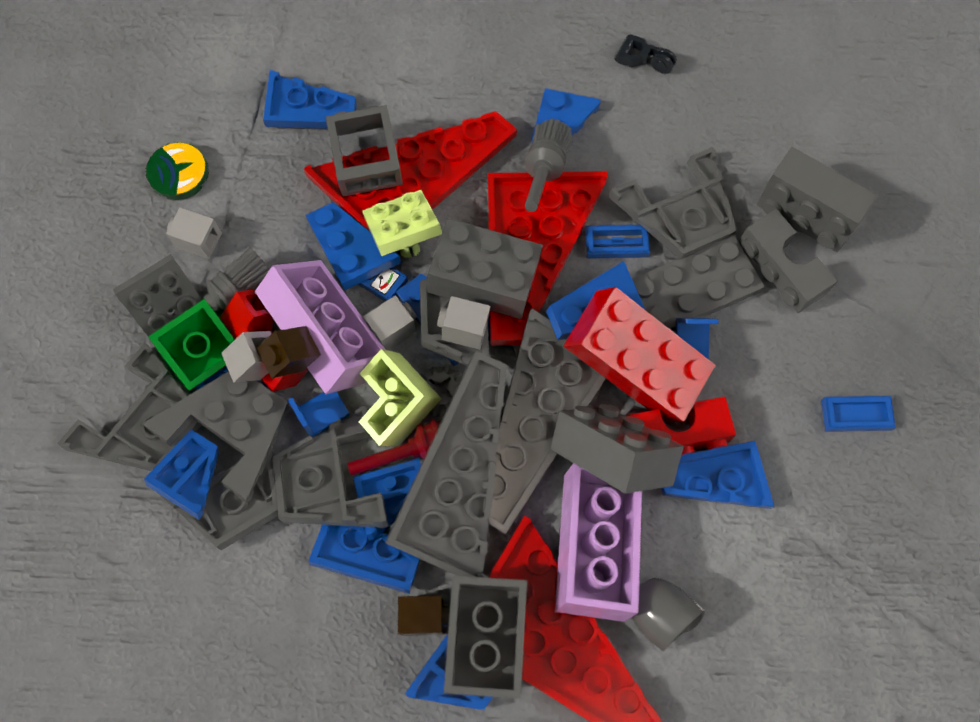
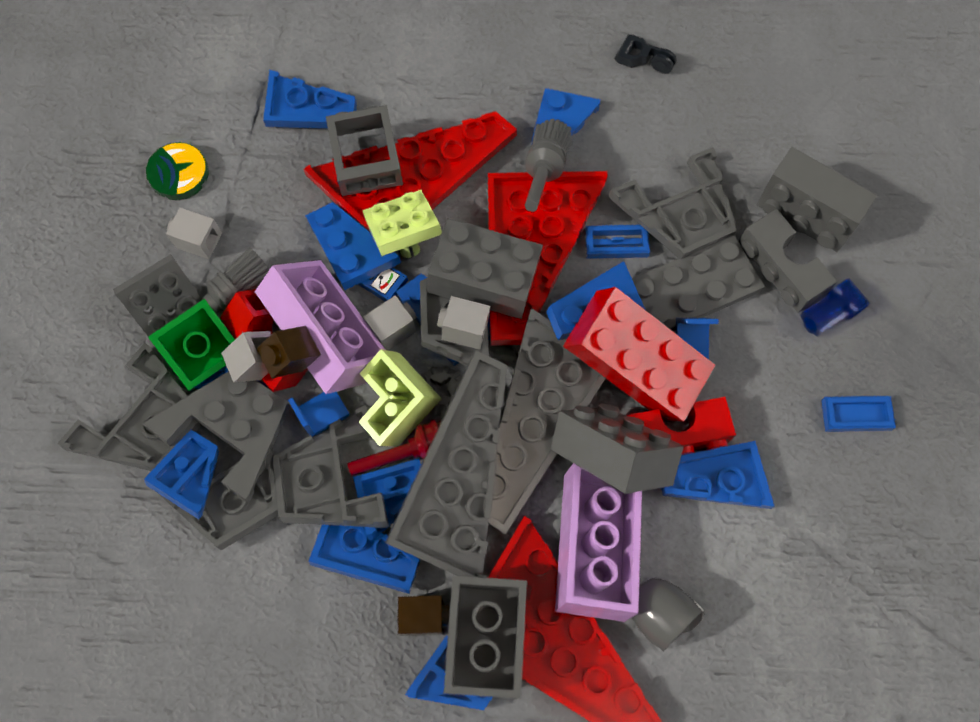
(839, 304): none -> clear blue piece

